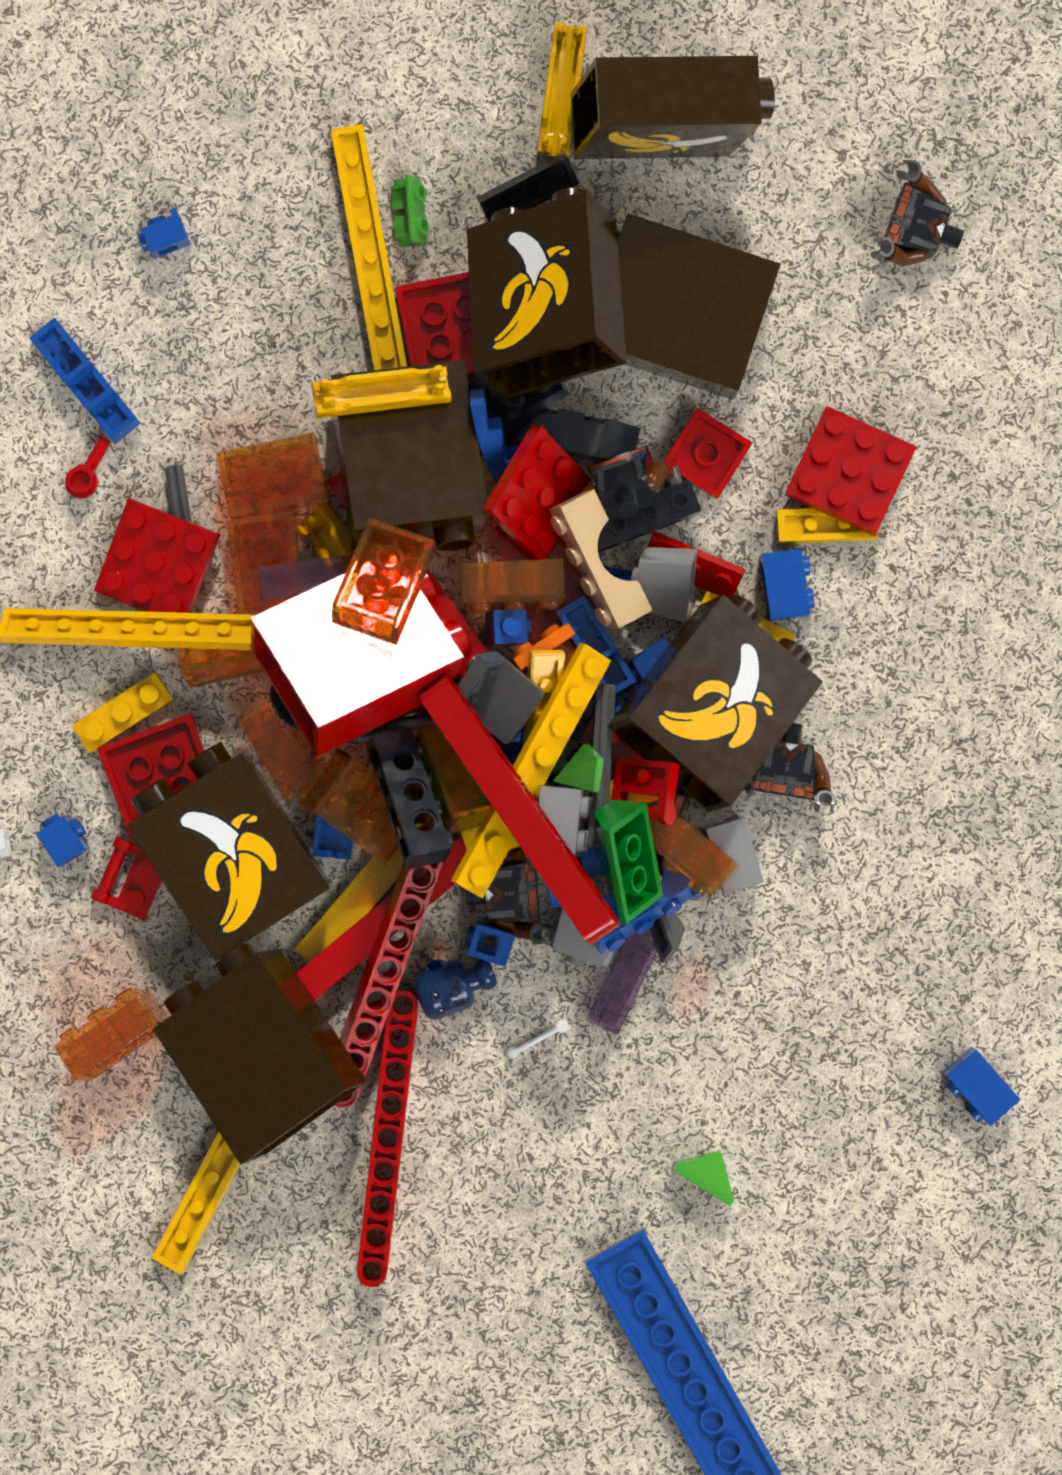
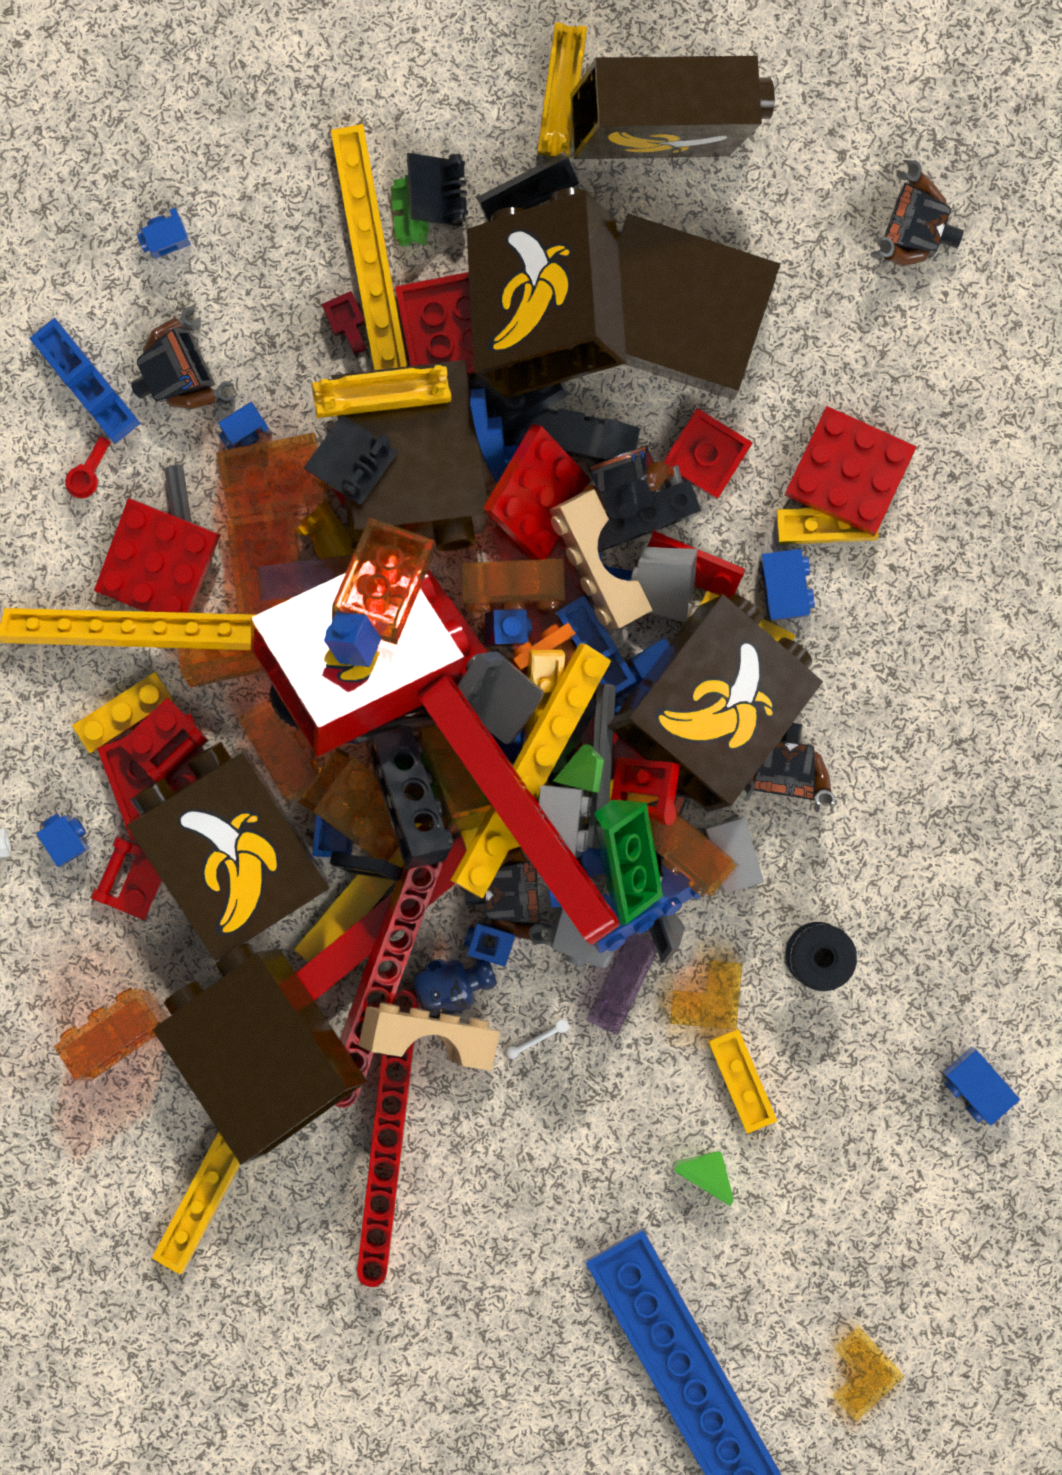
(156, 733): none -> red plate
(175, 368): none -> torso
(243, 427): none -> blue brick
(345, 318): none -> dark red plate
(351, 459): none -> black hinge
(352, 639): none -> blue brick
(366, 866): none -> black tile
(392, 1032): none -> tan arch
(436, 189): none -> black hinge
(717, 1006): none -> clear yellow plate
(742, 1080): none -> yellow plate
(834, 970): none -> black hose
(873, 1375): none -> clear yellow plate

